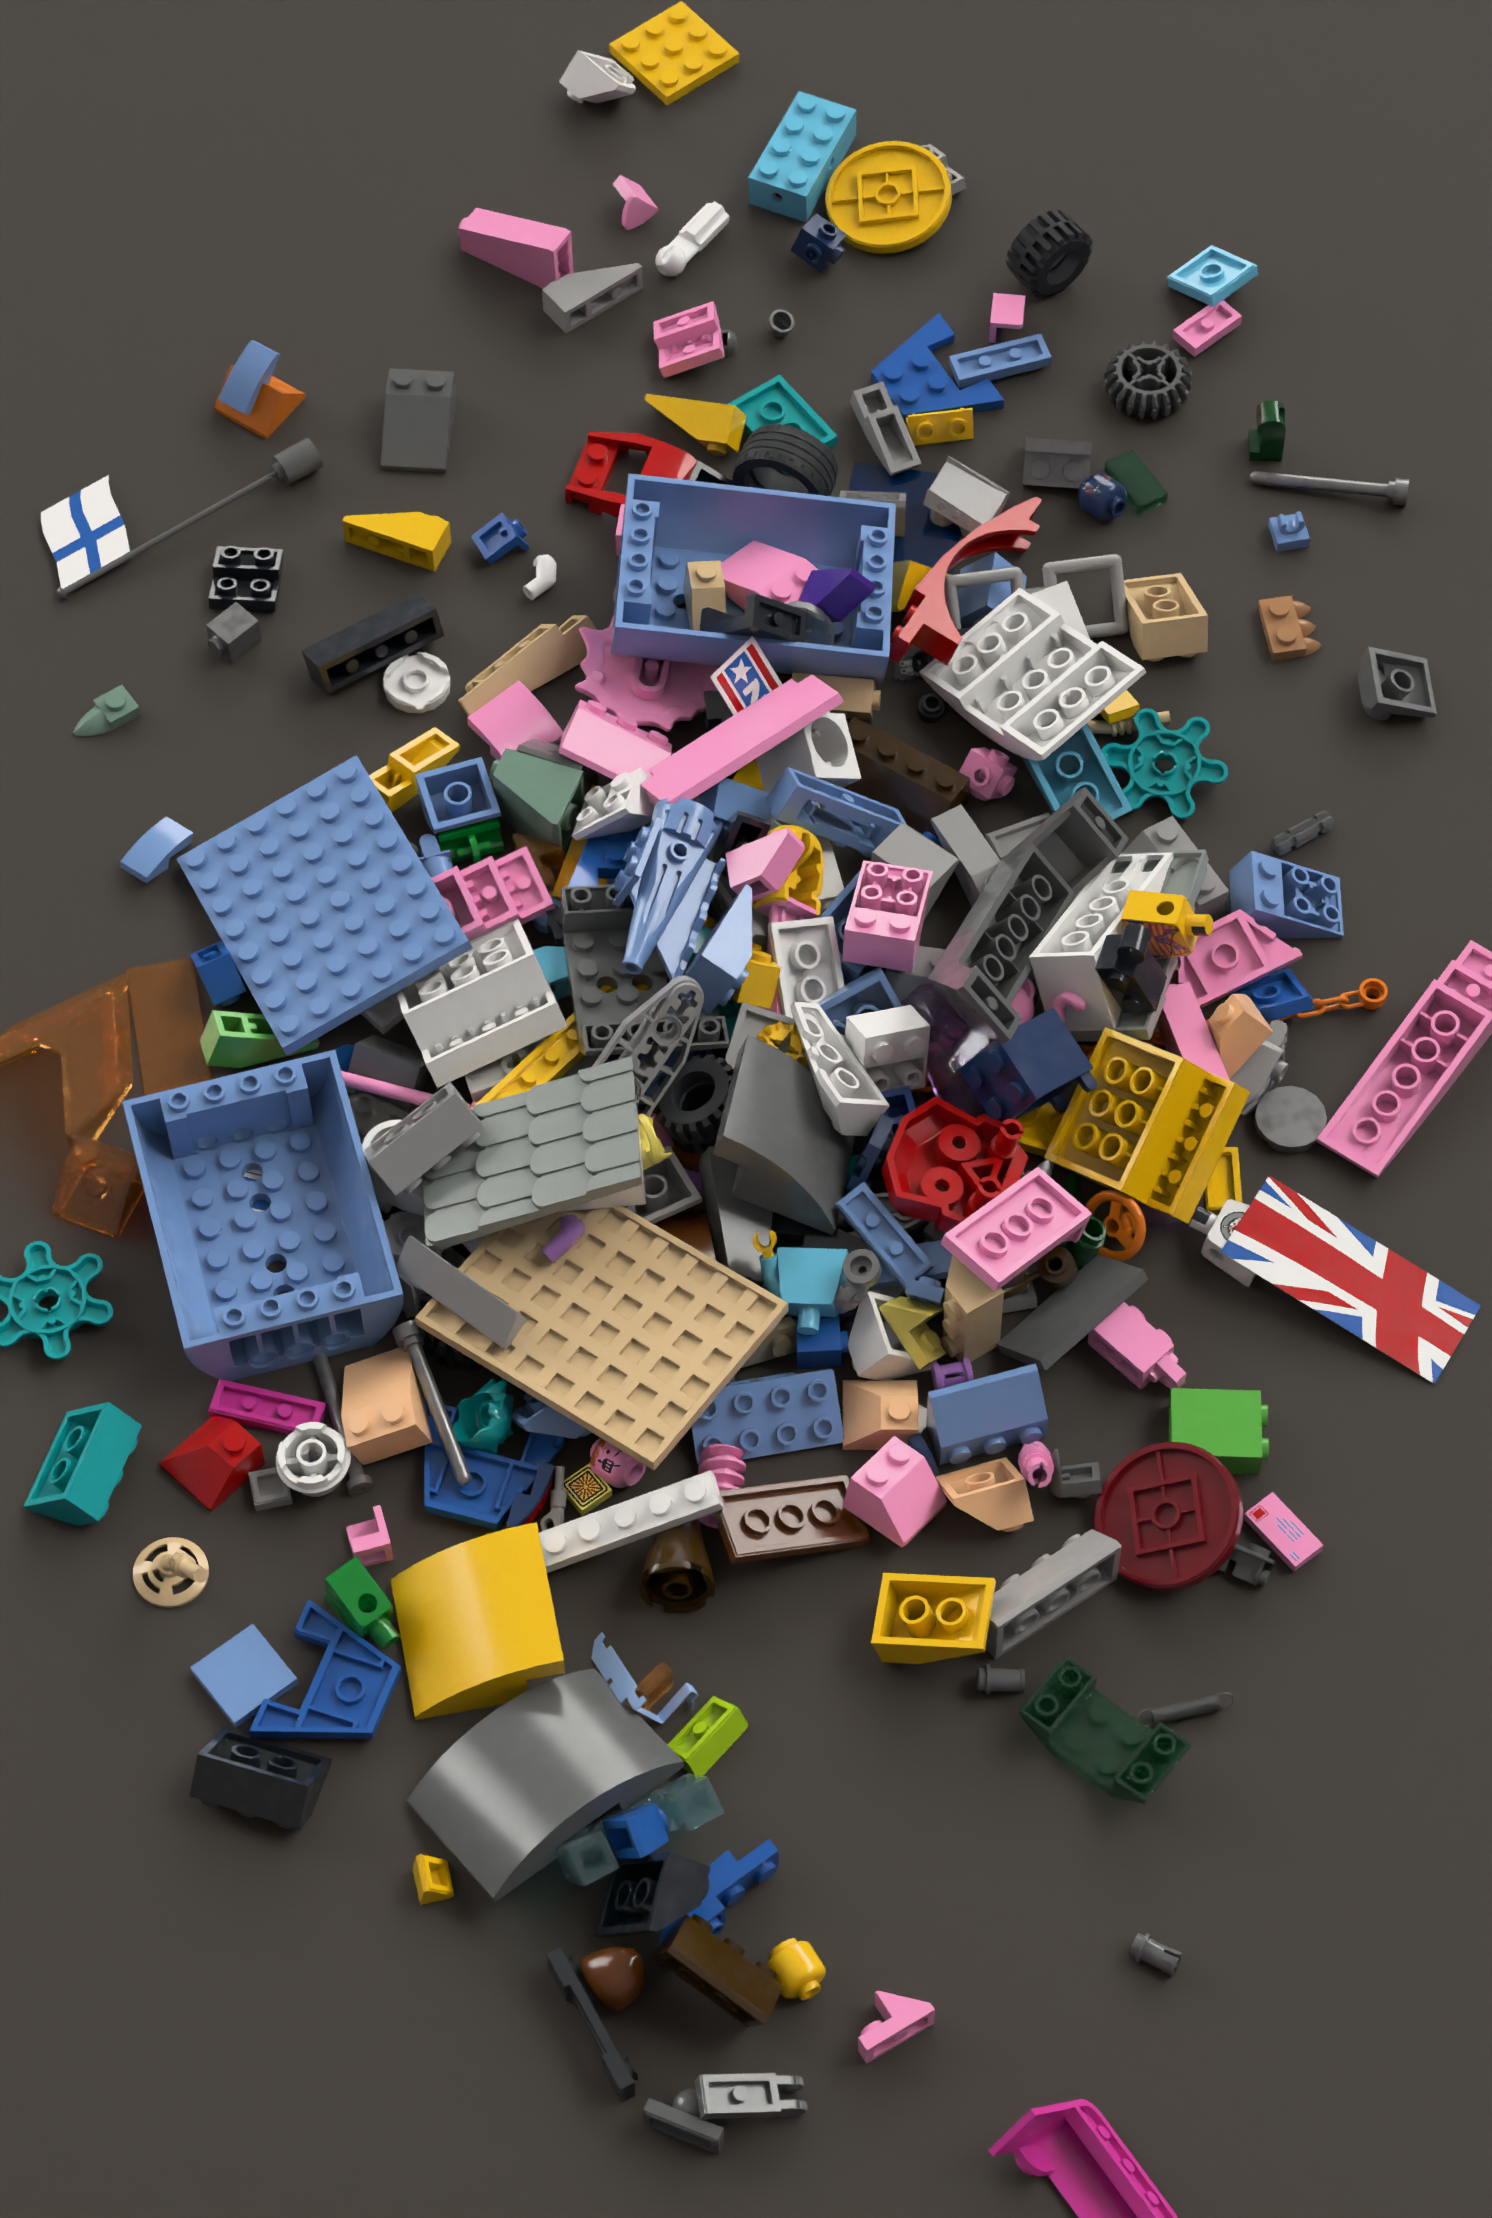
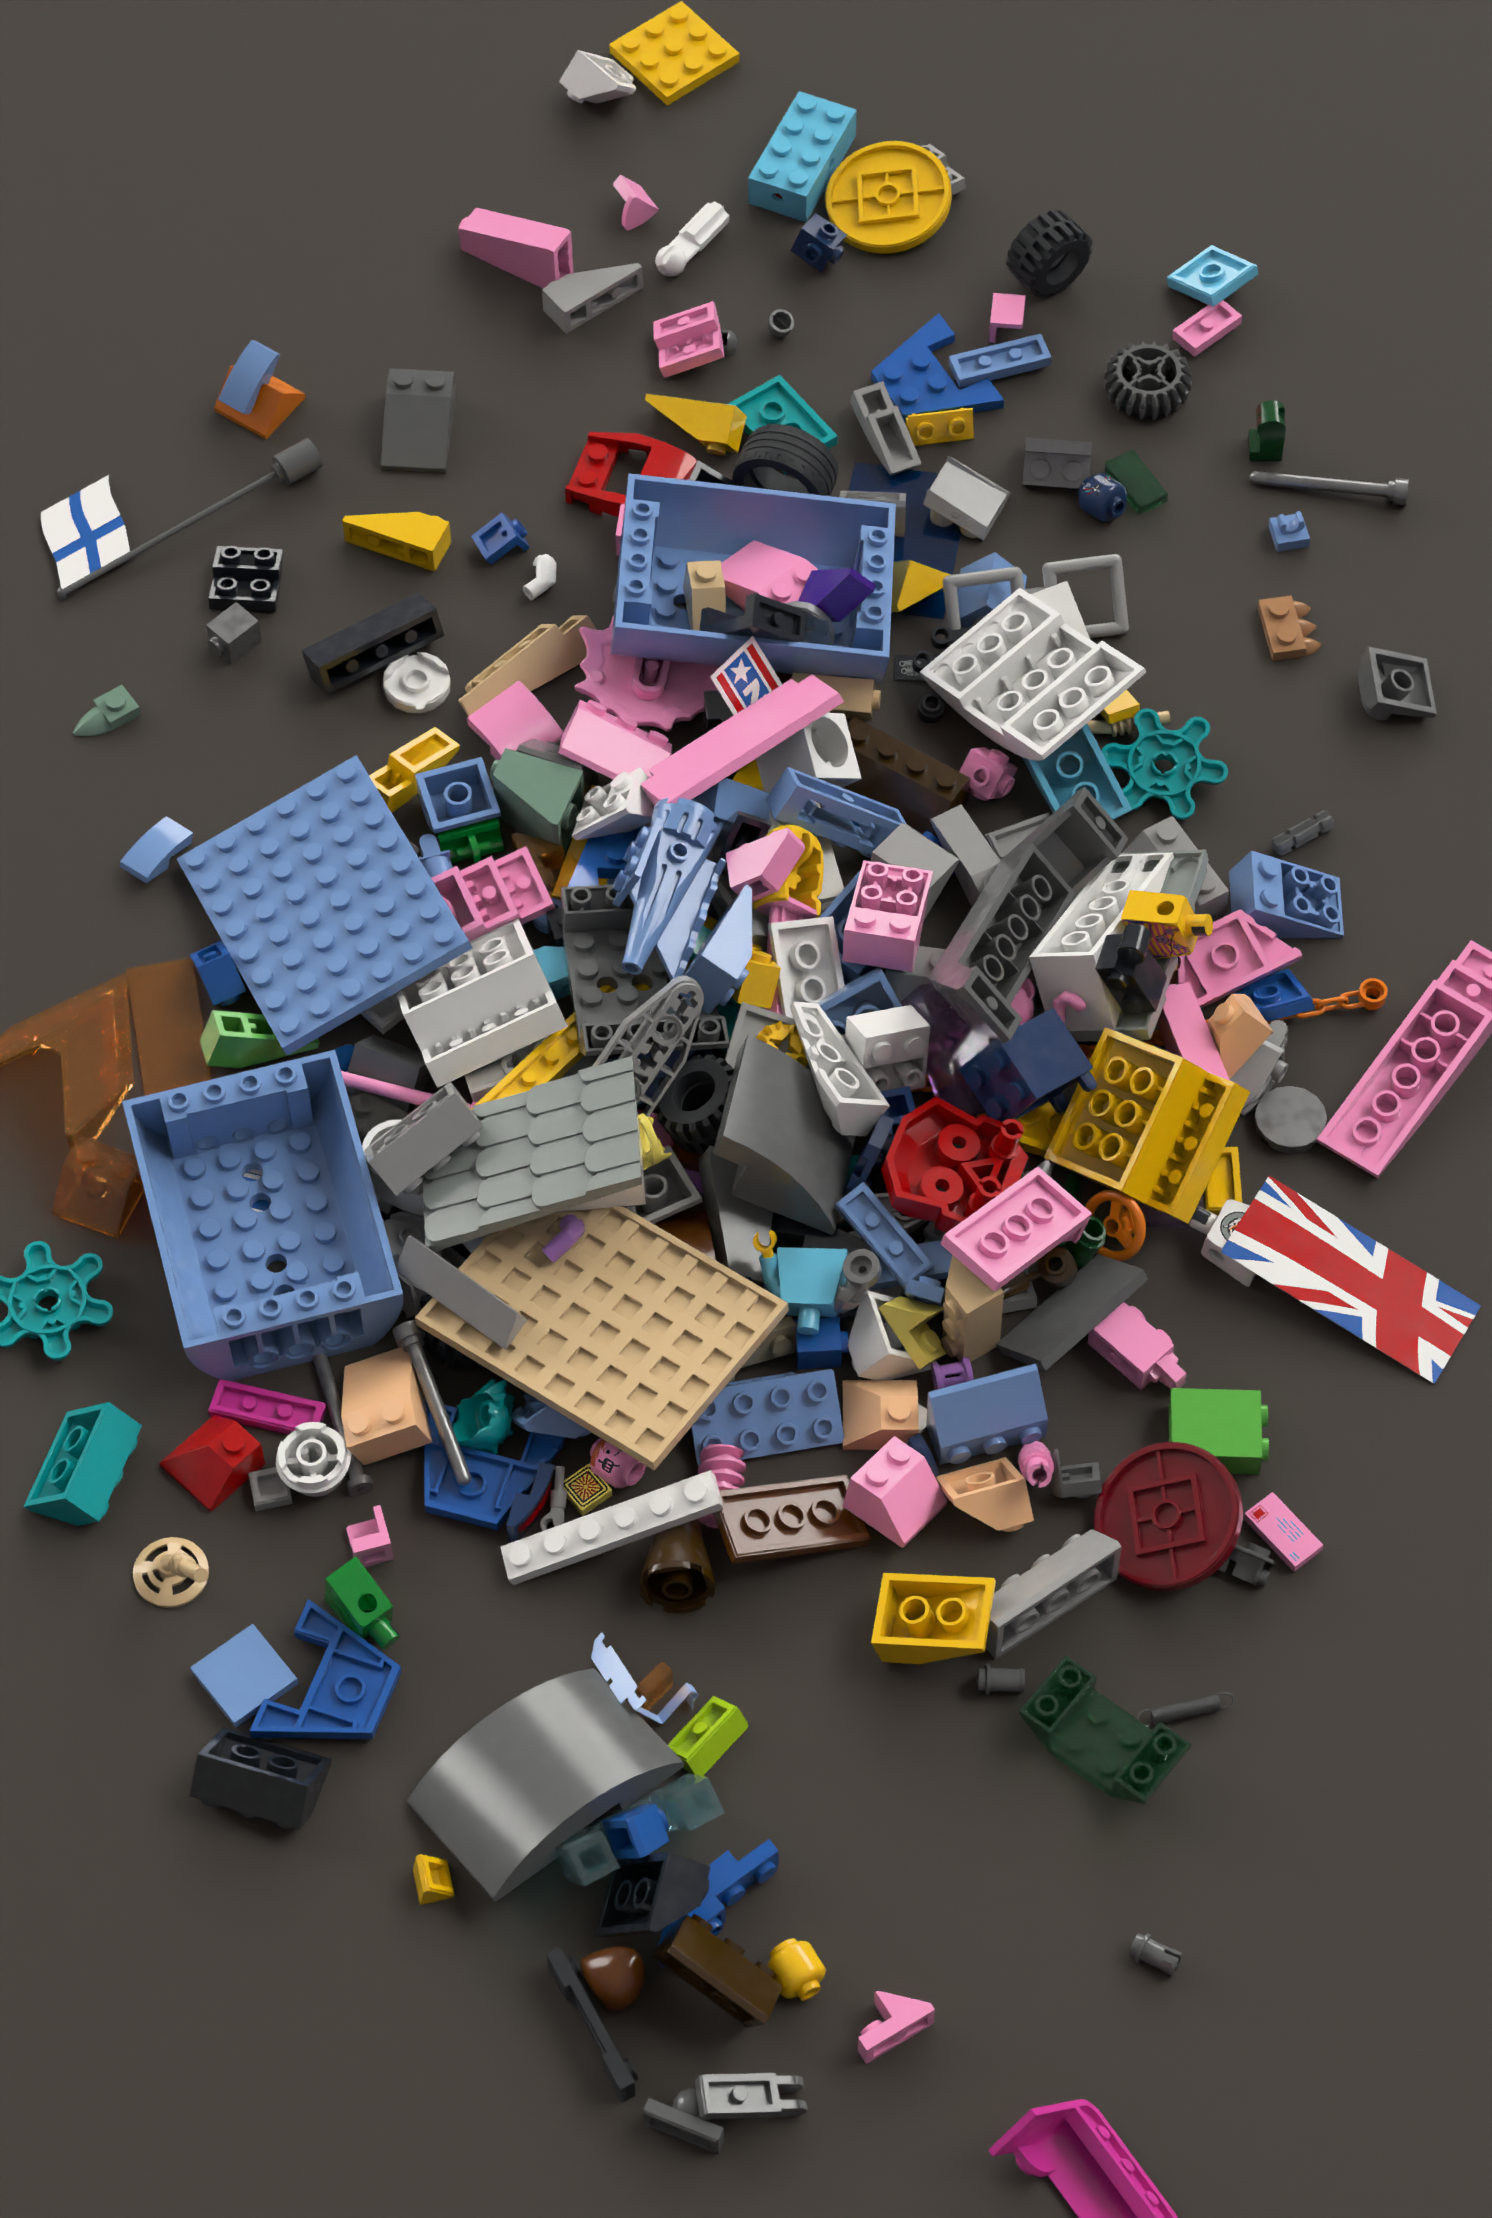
(477, 1622): yellow slope -> none
(927, 614): slope -> none
(1165, 617): tan slope -> none

